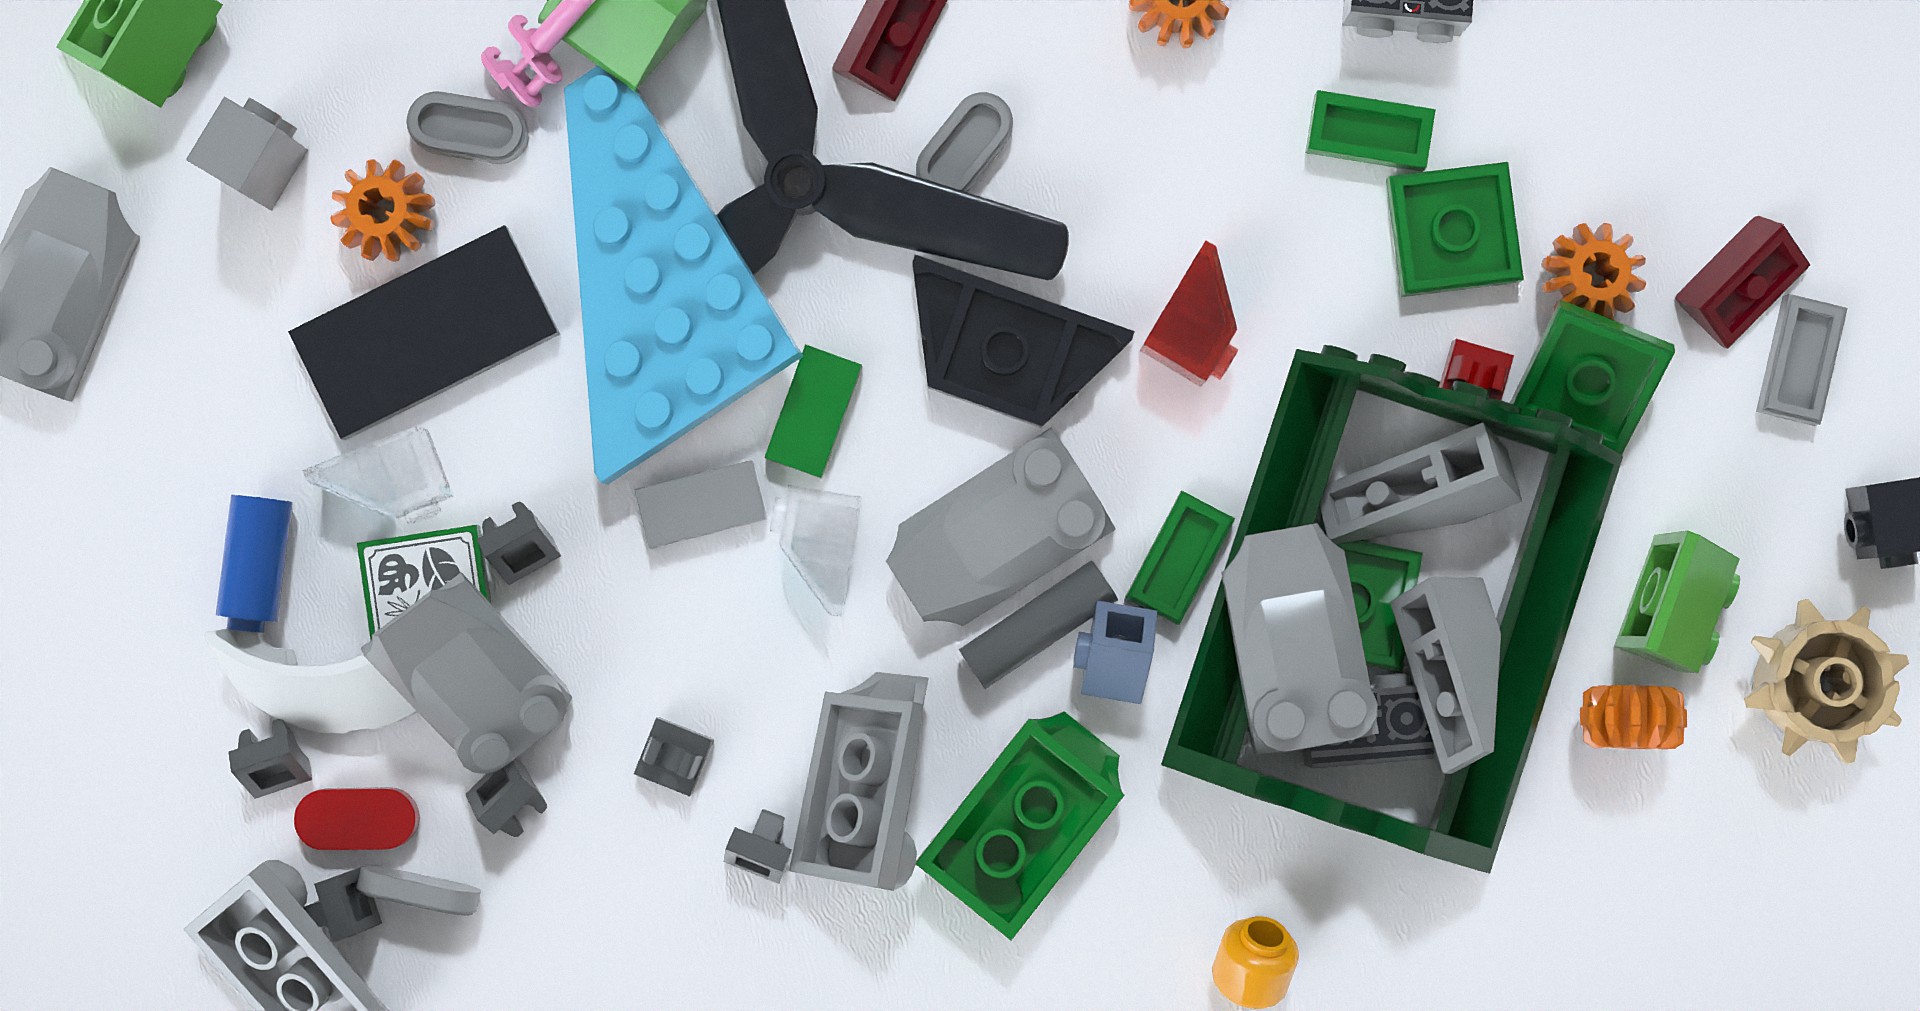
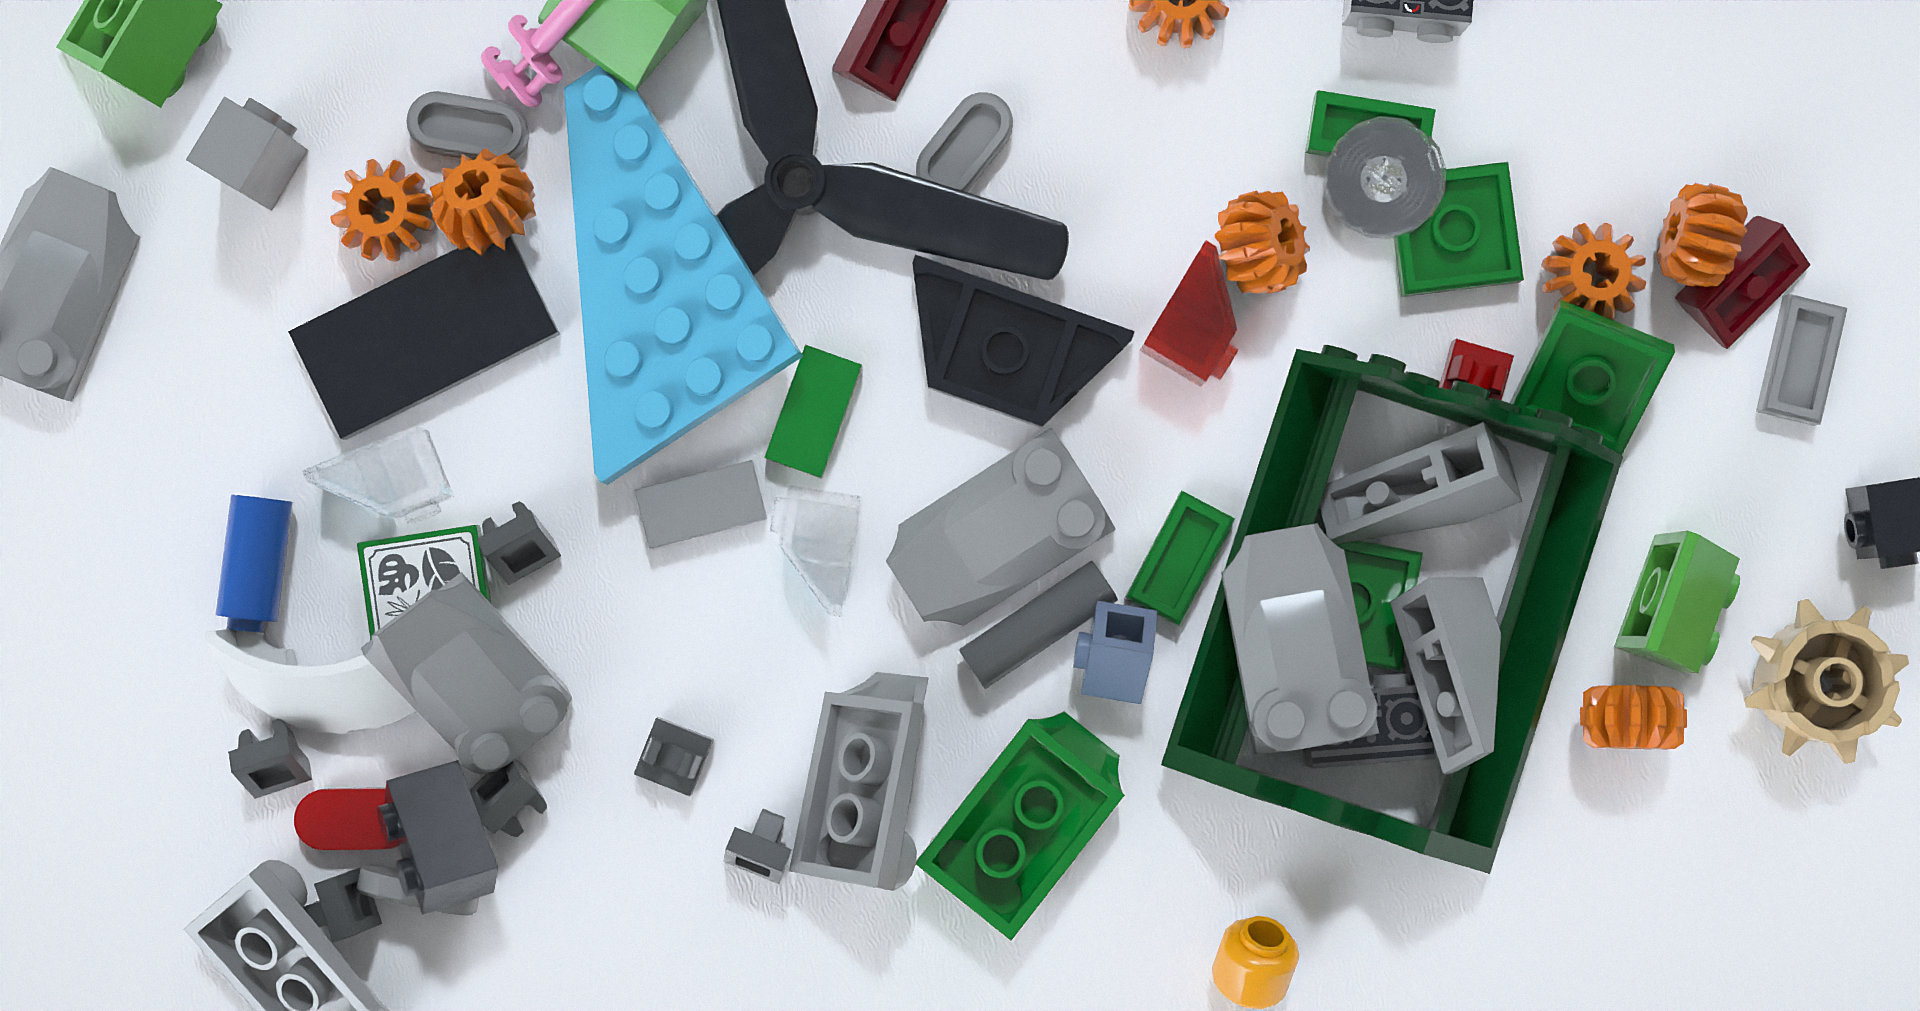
(438, 837): none -> black brick
(483, 201): none -> orange gear
(1262, 242): none -> orange gear
(1384, 177): none -> clear tile
(1702, 235): none -> orange gear

